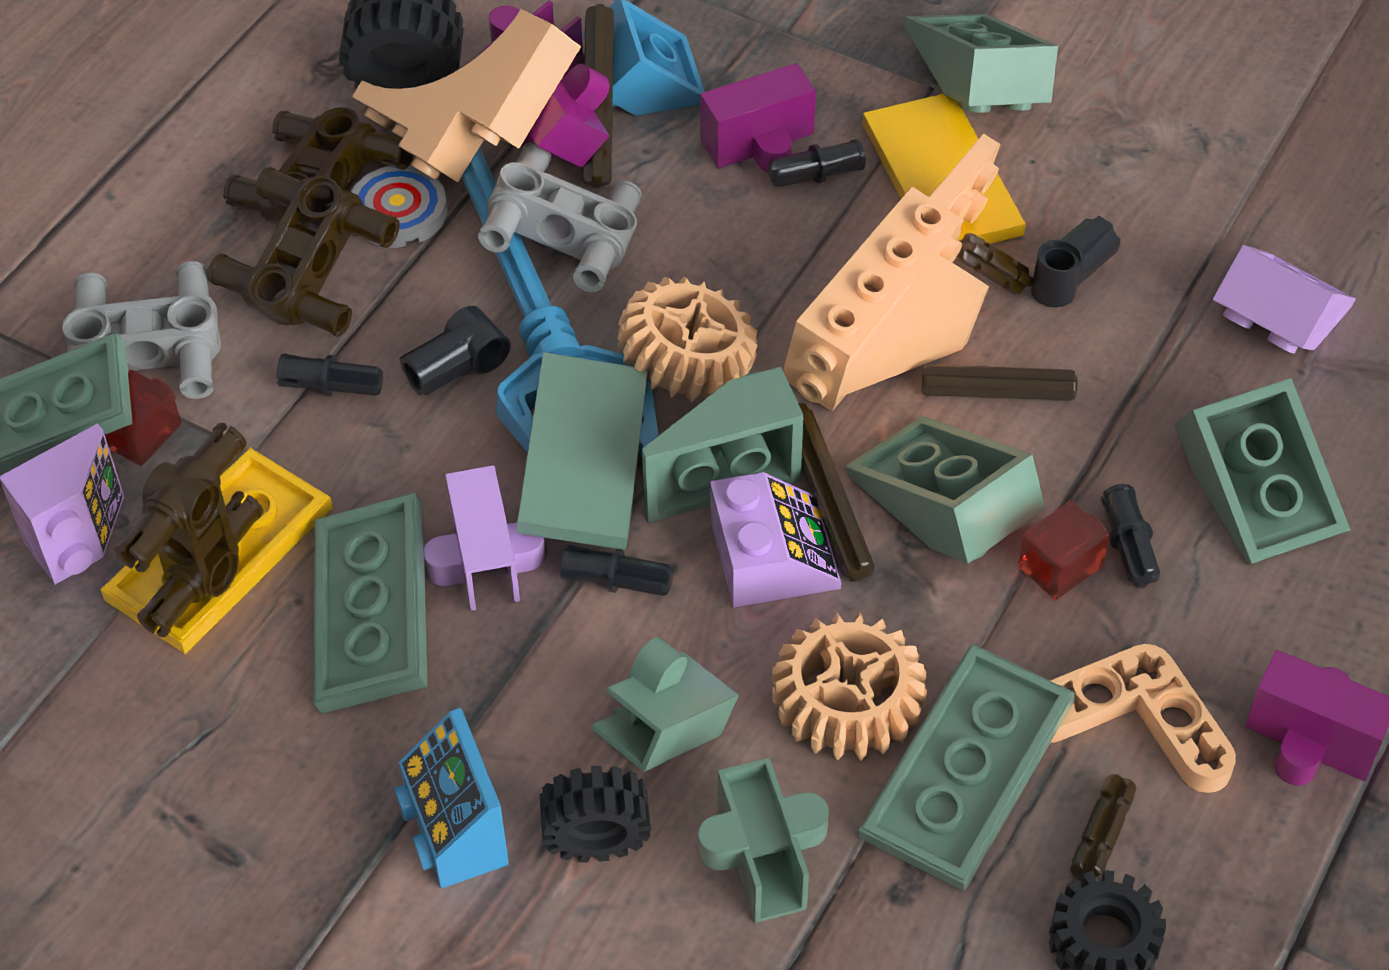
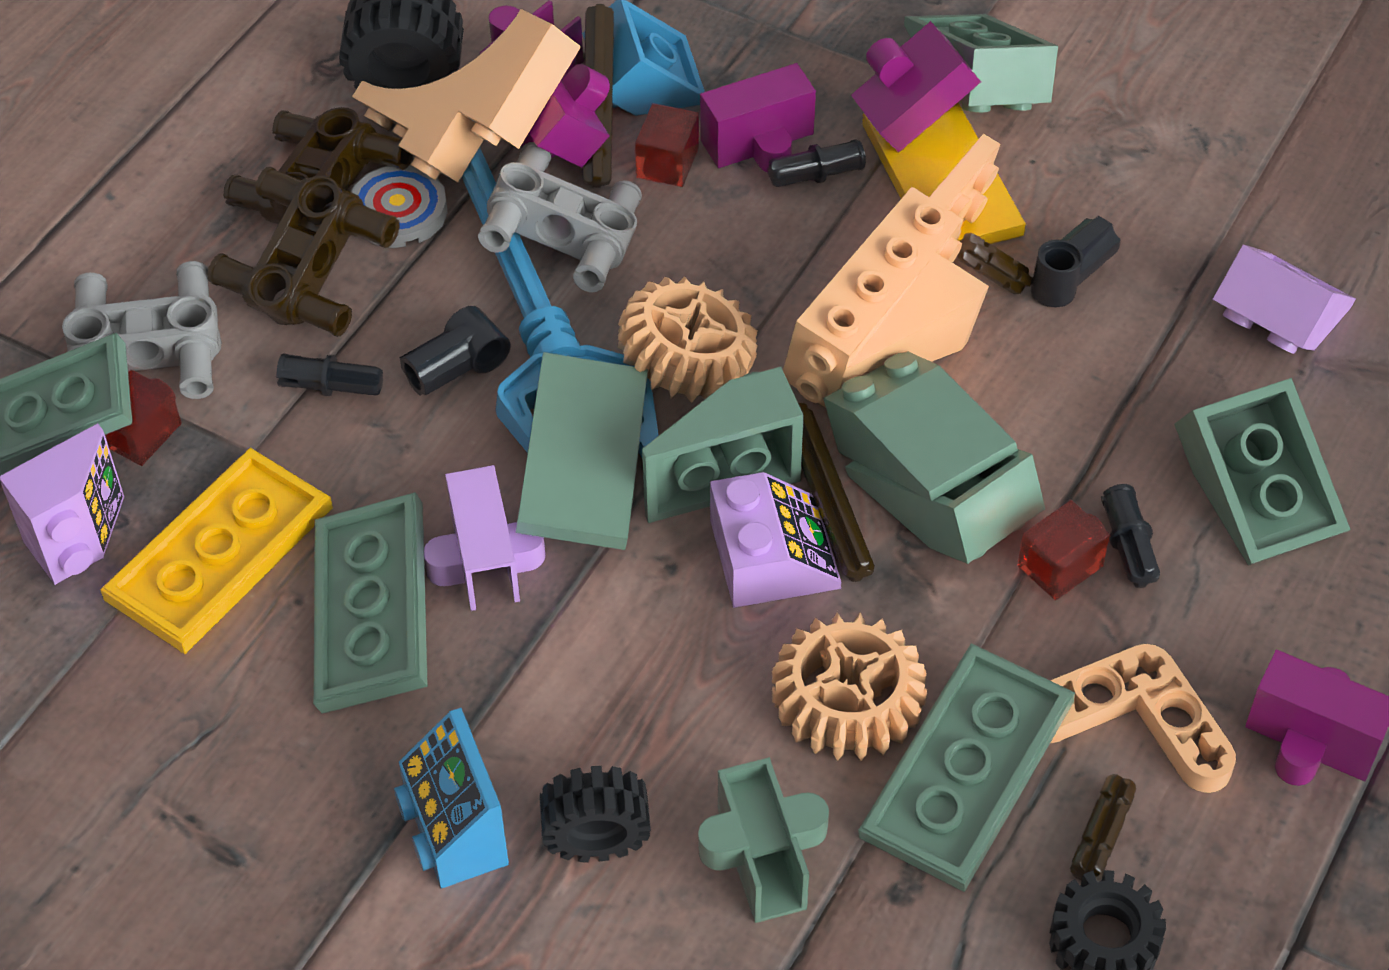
(190, 529): dark brown piece -> none
(615, 570): black axle -> none
(666, 707): sand green piece -> none
(667, 145): none -> clear red brick
(913, 84): none -> magenta piece
(915, 426): none -> sand green slope
(999, 382): dark brown axle -> none

